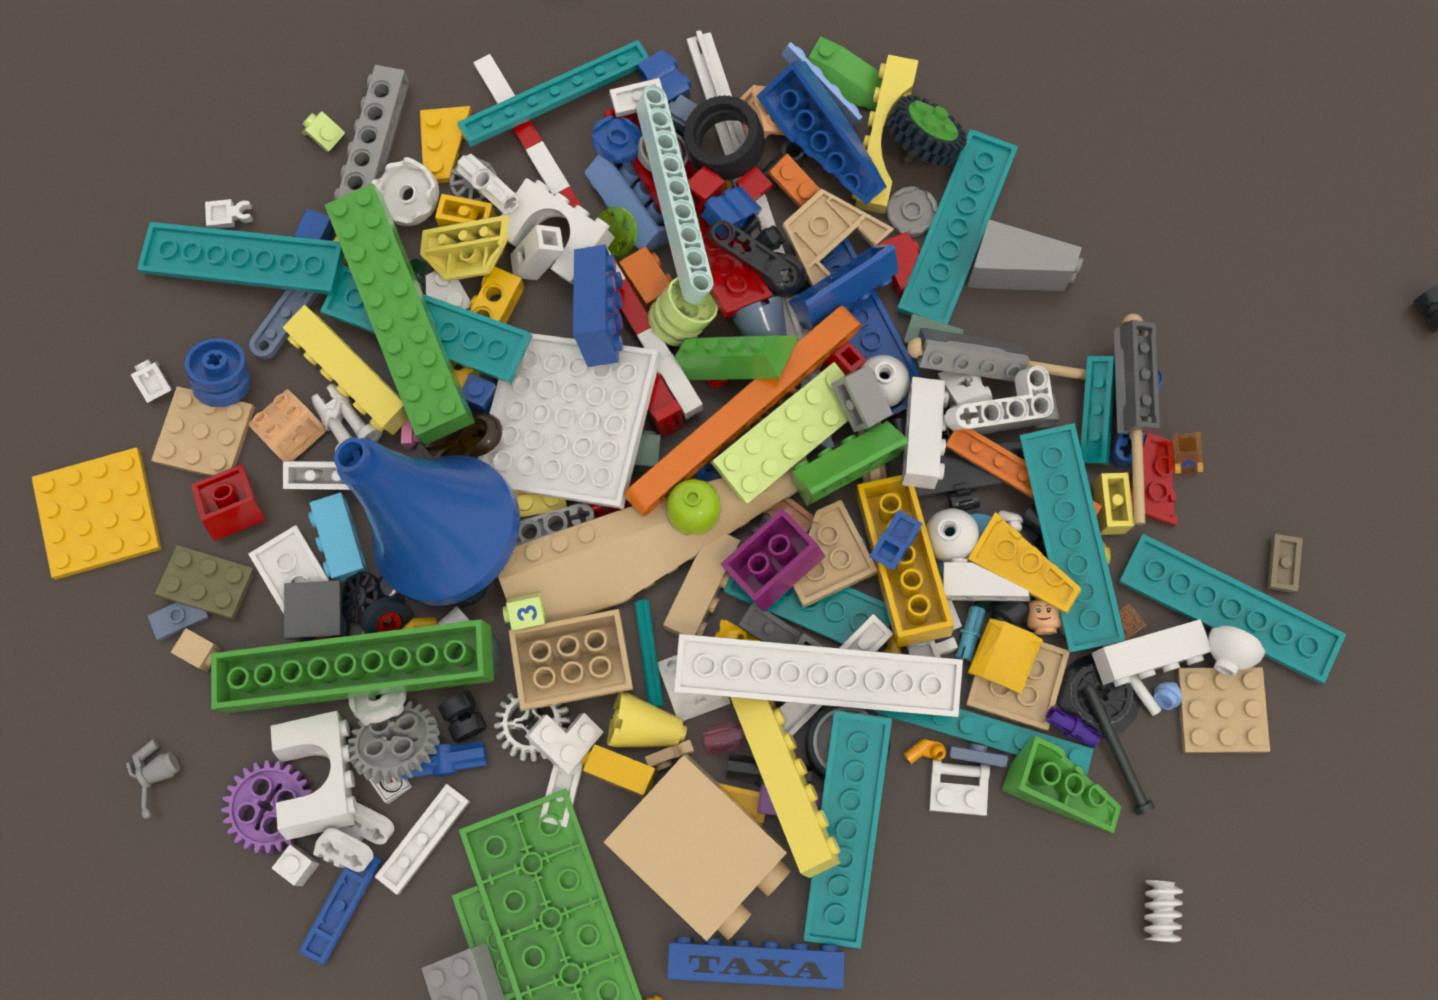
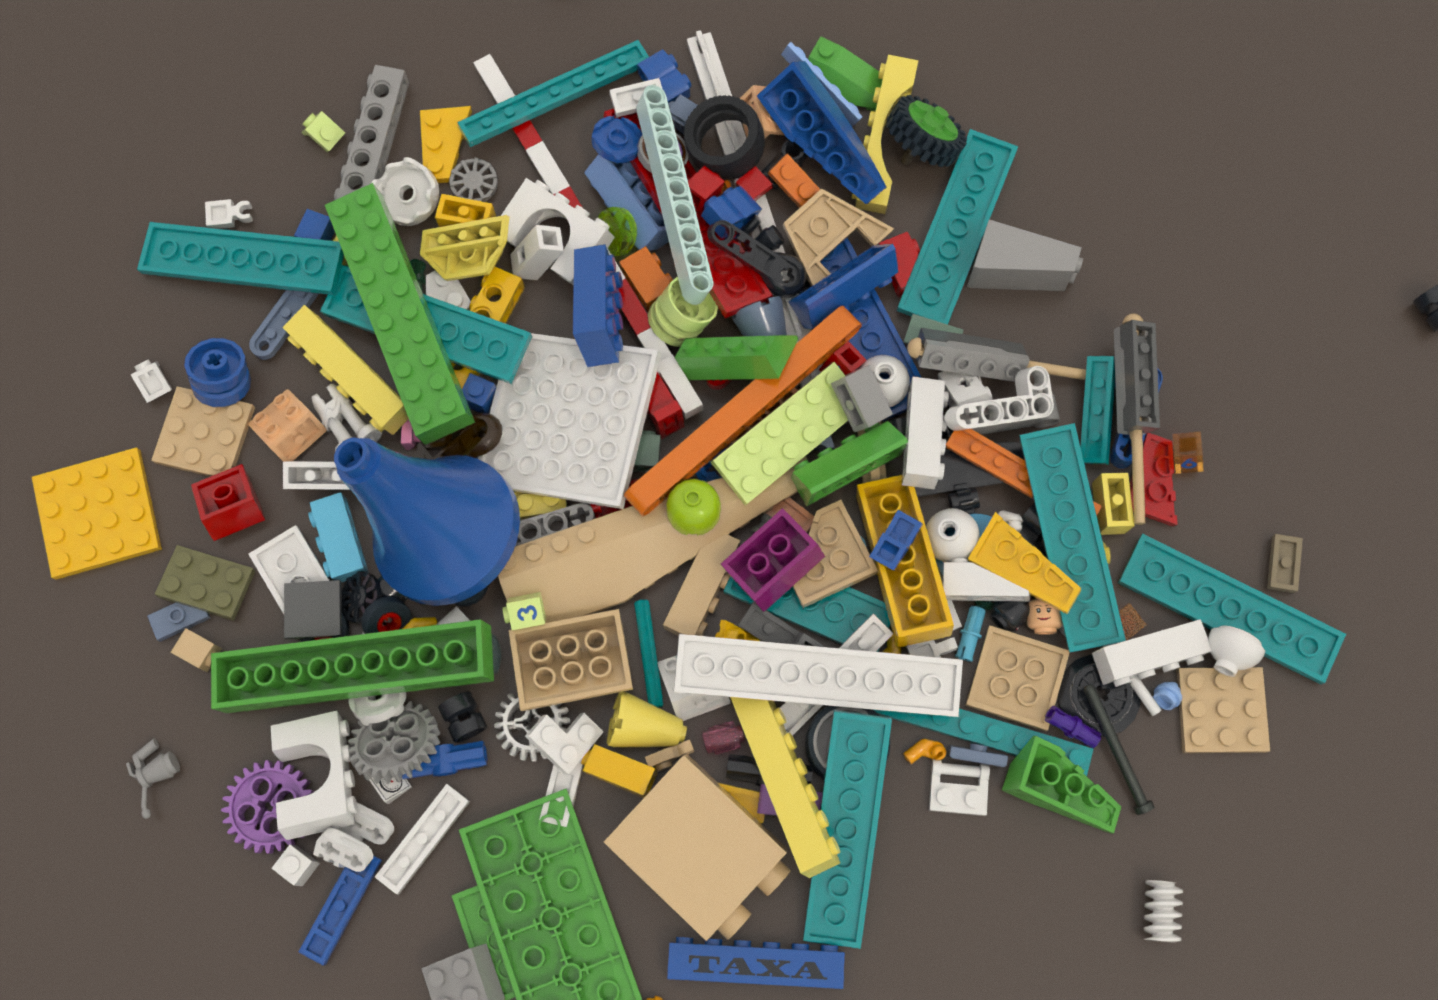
(488, 184): white piece -> none
(911, 211): light grey tile -> none
(1005, 655): yellow slope -> none

